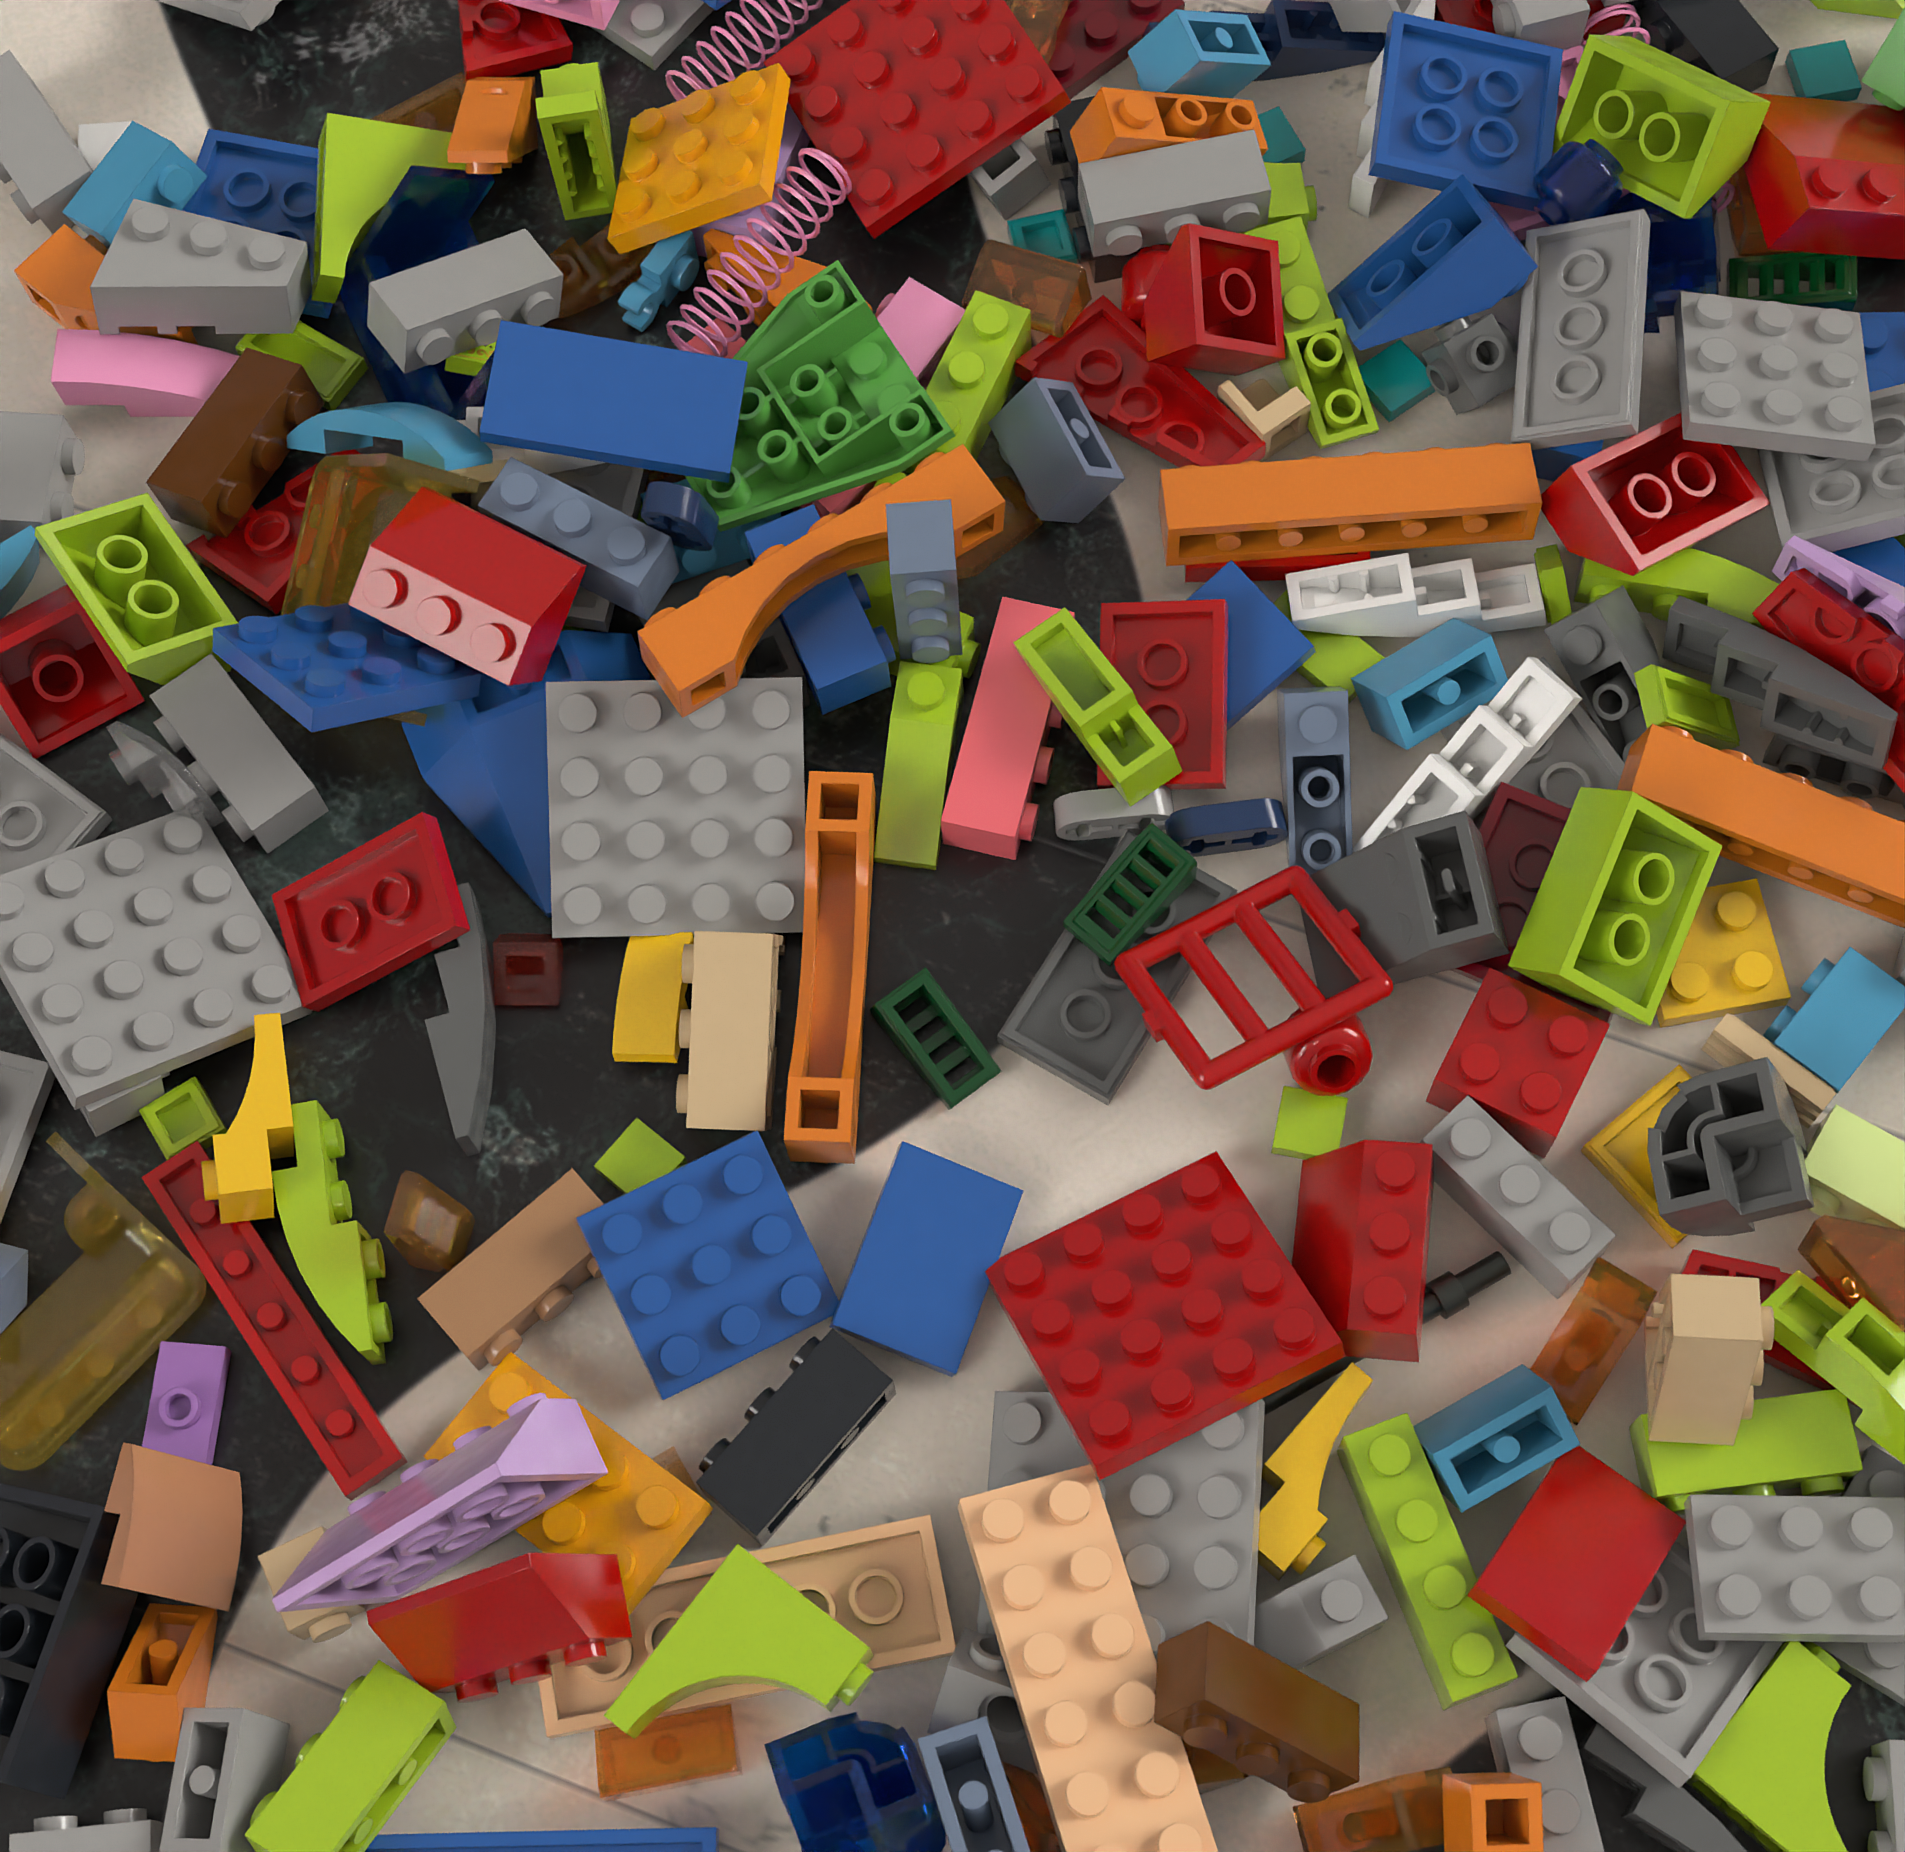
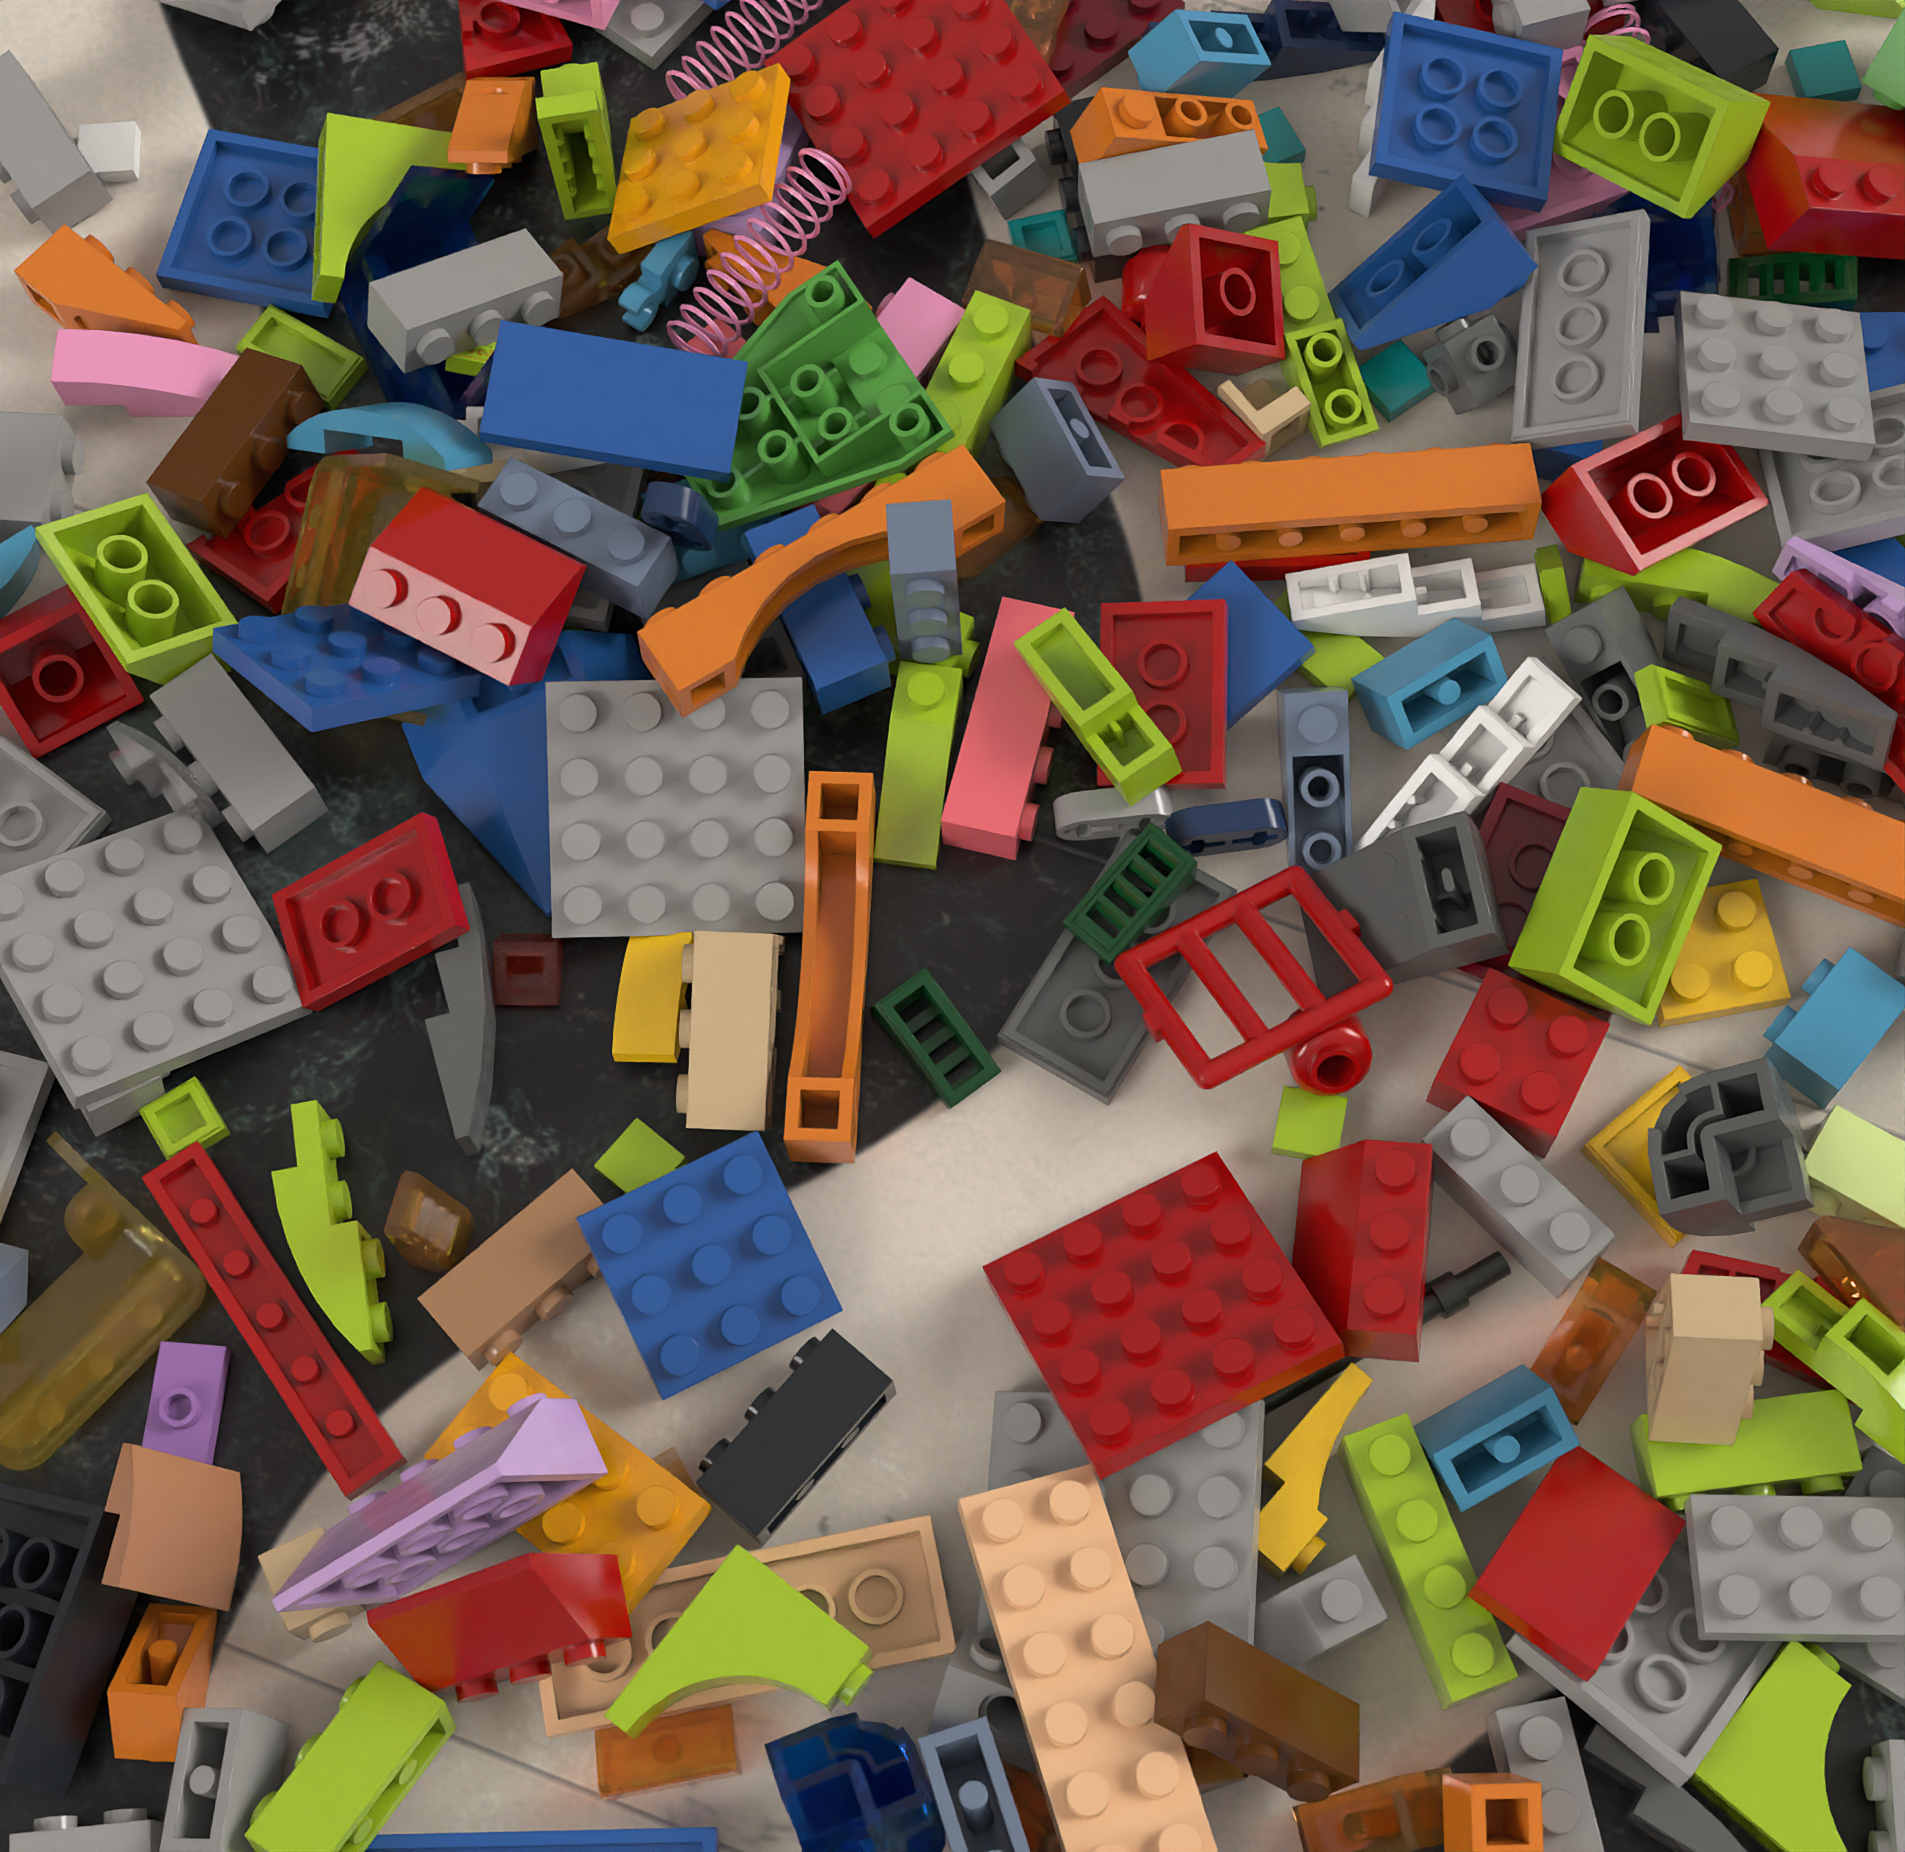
(139, 168): dark azure brick -> none
(199, 271): light grey wedge -> none
(260, 1132): yellow slope -> none
(926, 1259): blue tile -> none
(1577, 183): clear blue head -> none
(1737, 1043): tan tile -> none

